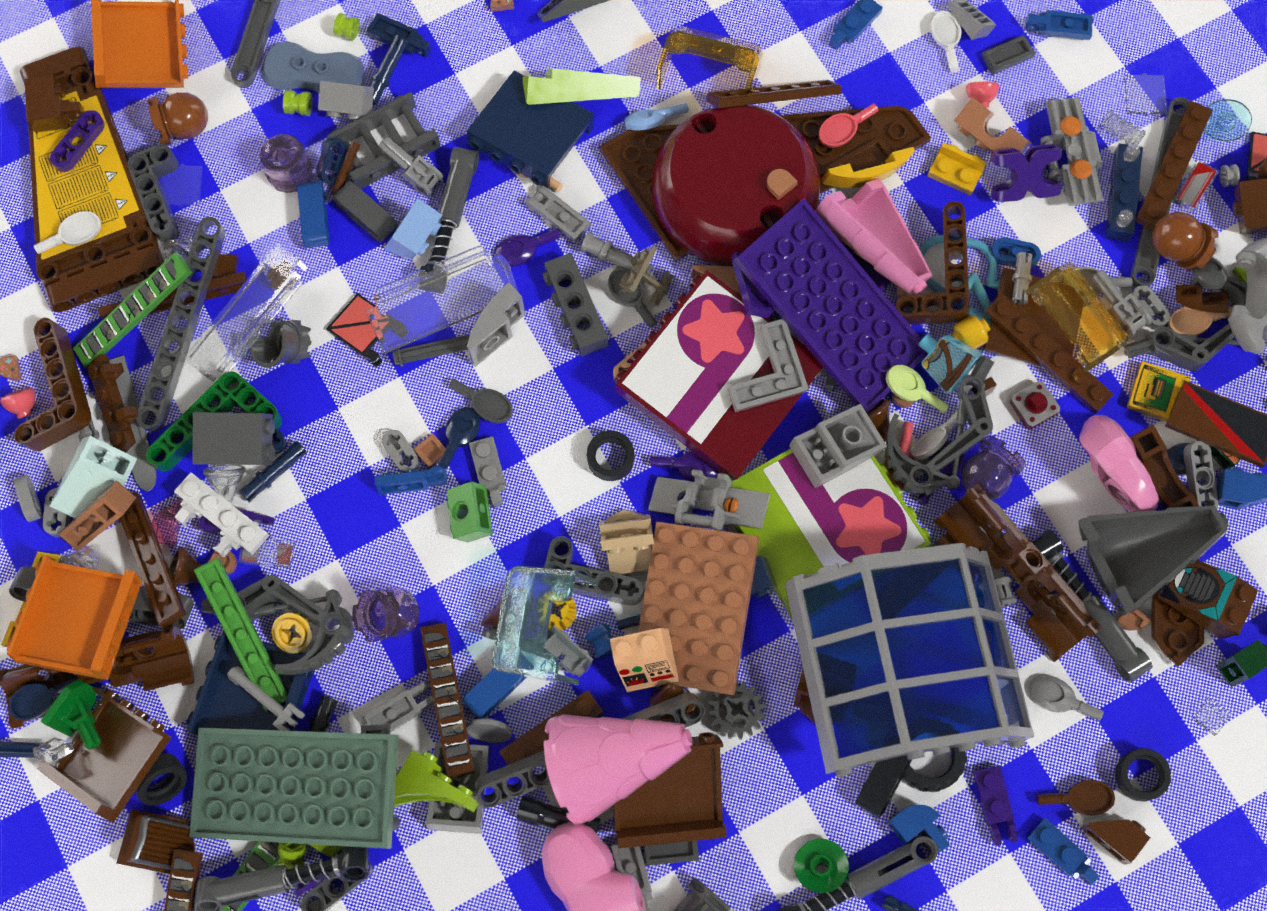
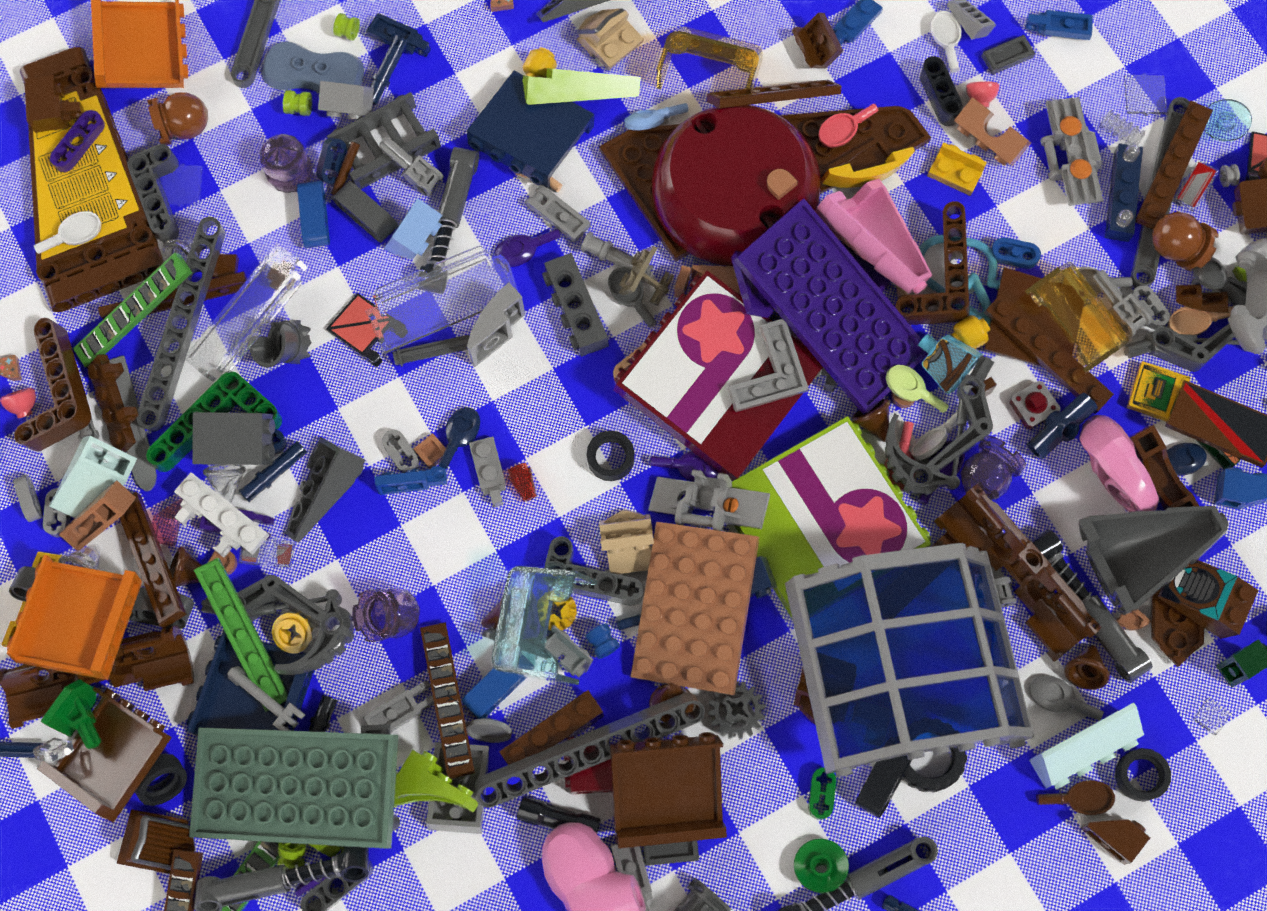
(34, 700): dark blue piece -> none
(330, 476): none -> dark grey wedge
(469, 499): bright green brick -> none
(486, 402): dark grey piece -> none
(523, 482): none -> clear red cone
(538, 62): none -> yellow head
(607, 759): bright pink cone -> none
(609, 36): none -> tan piece
(644, 659): light nougat slope -> none
(682, 281): none -> nougat tile
(815, 793): none -> green beam
(818, 42): none -> reddish brown bracket
(837, 445): light grey slope -> none
(918, 819): blue brick -> none
(940, 81): none -> black beam
(995, 803): dark purple hinge -> none
(1021, 278): light grey pin -> none
(1026, 172): dark purple piece -> none
(1062, 426): none -> dark blue piece
(1062, 852): blue hinge -> none
(1089, 746): none -> light aqua slope
(1095, 673): none -> reddish brown hat
(1207, 469): light grey beam -> none

